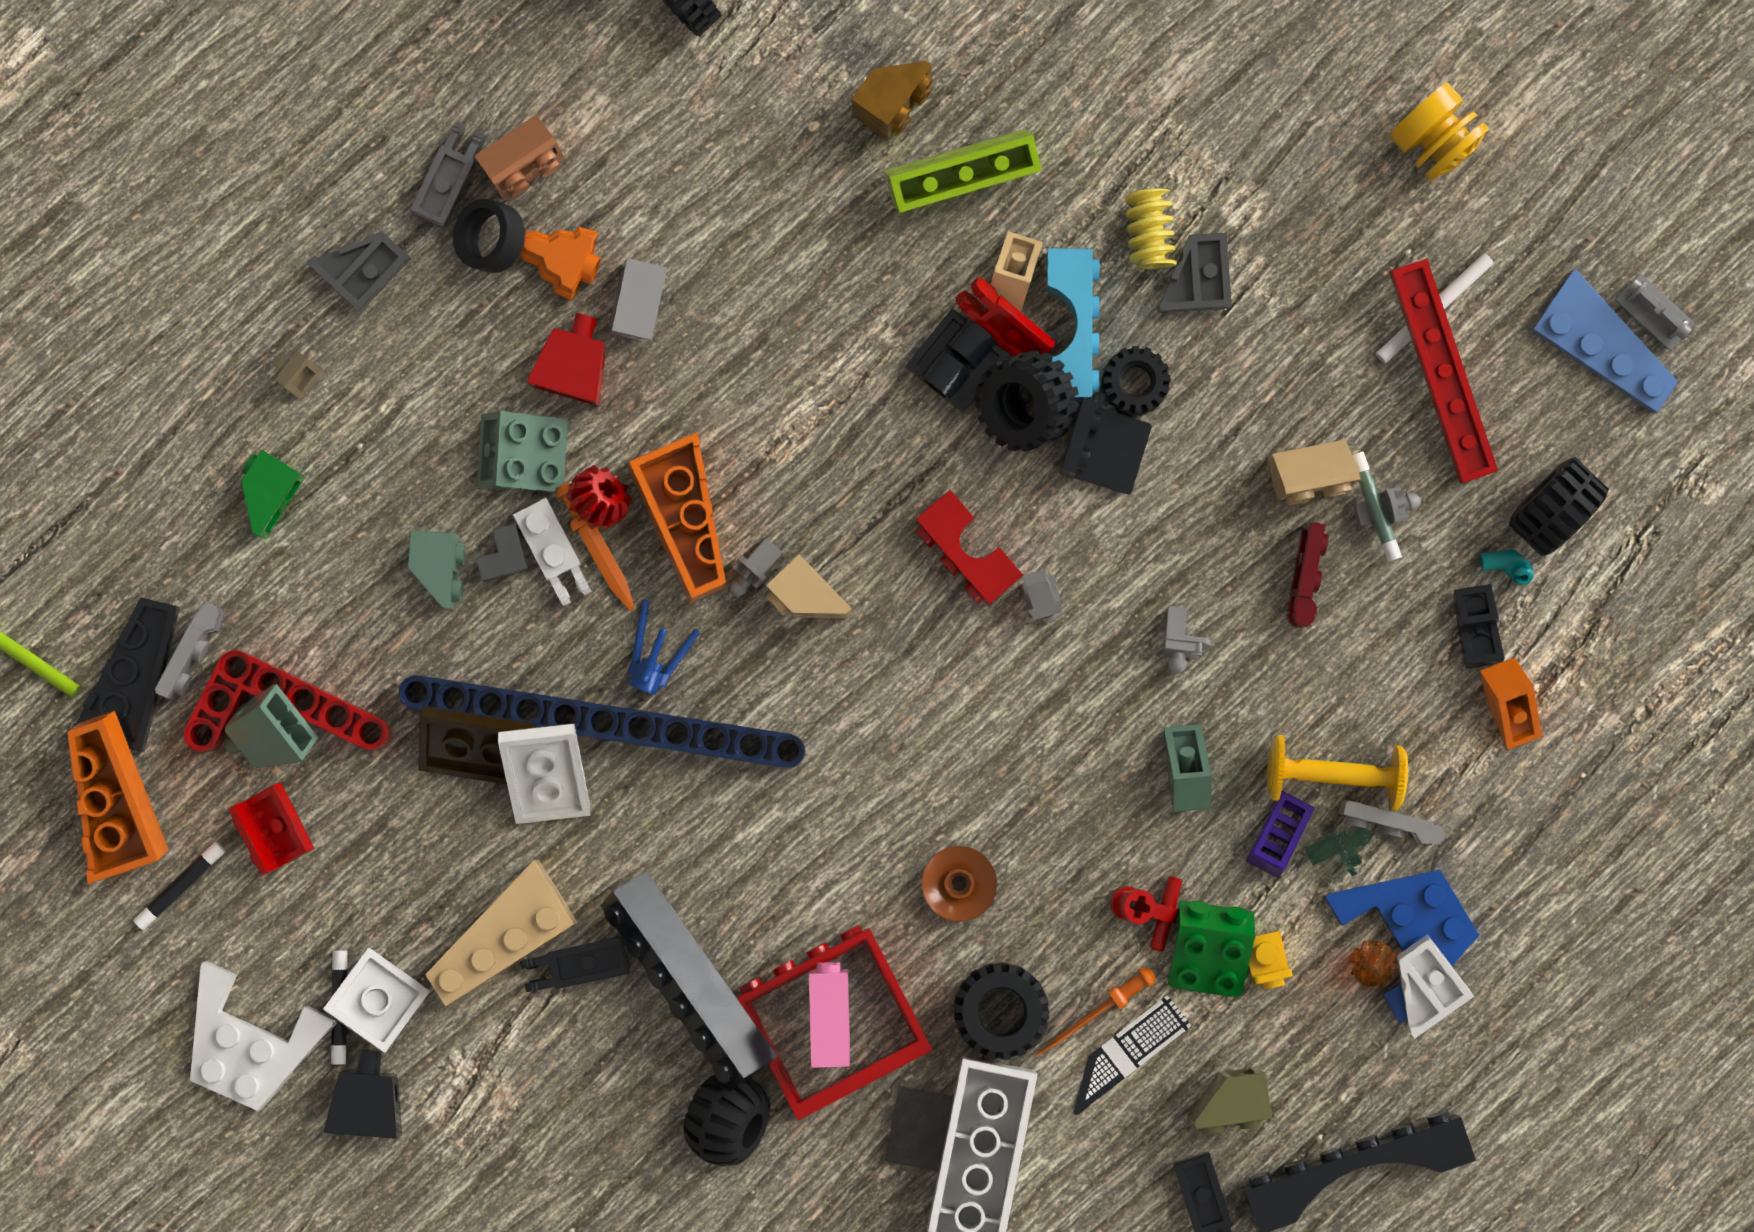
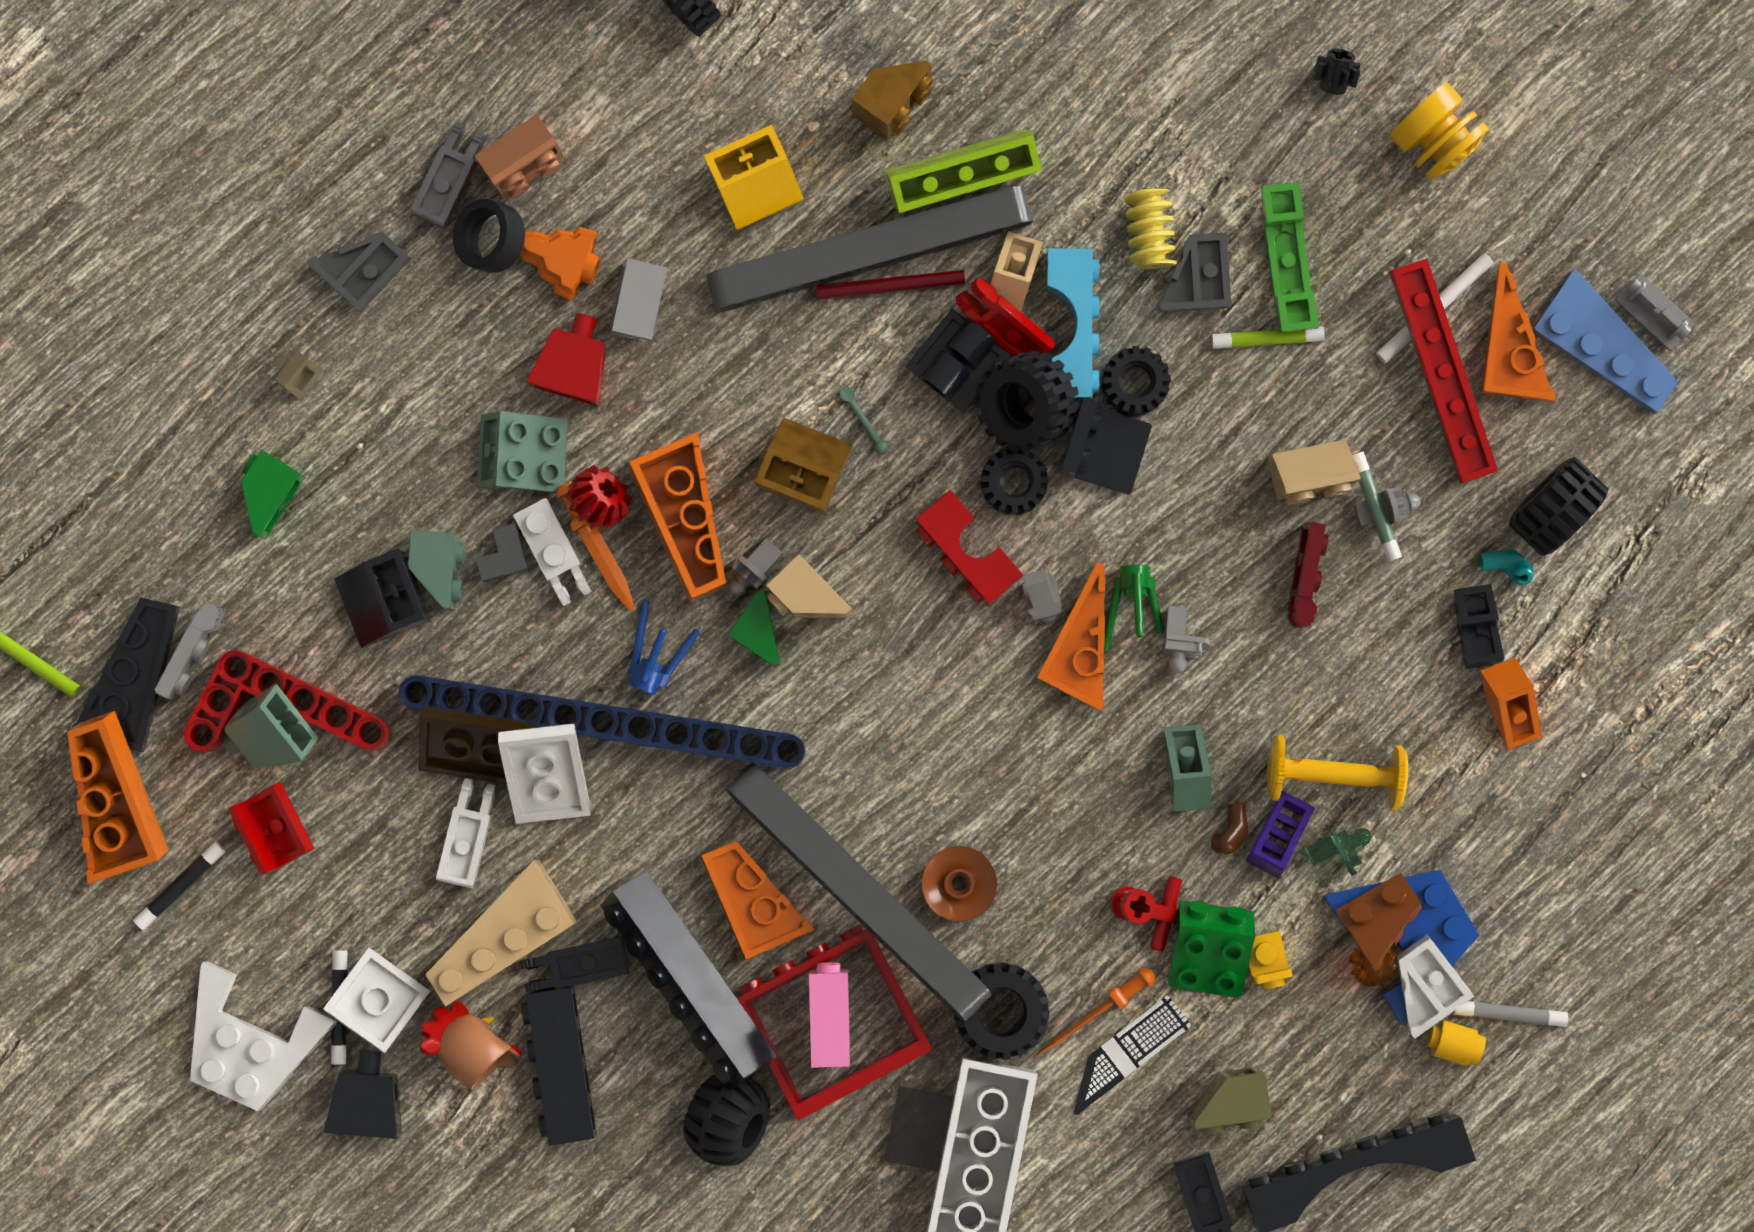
(382, 598): none -> black slope
(466, 838): none -> white hinge
(466, 1044): none -> nougat piece
(560, 1066): none -> black brick
(751, 902): none -> orange wing
(754, 177): none -> yellow slope
(756, 631): none -> green slope
(803, 465): none -> pearl gold slope
(847, 395): none -> sand green hinge
(859, 892): none -> dark grey beam
(869, 248): none -> dark grey beam
(890, 284): none -> dark red bar
(1009, 503): none -> black tyre
(1078, 653): none -> orange wing
(1136, 584): none -> green plant
(1235, 833): none -> reddish brown arm
(1265, 337): none -> lime bar
(1288, 257): none -> bright green slope
(1337, 71): none -> black gear
(1380, 918): none -> dark orange wing
(1393, 823): light grey hinge -> none
(1456, 1043): none -> yellow brick
(1512, 360): none -> orange wing
(1513, 1013): none -> light grey bar

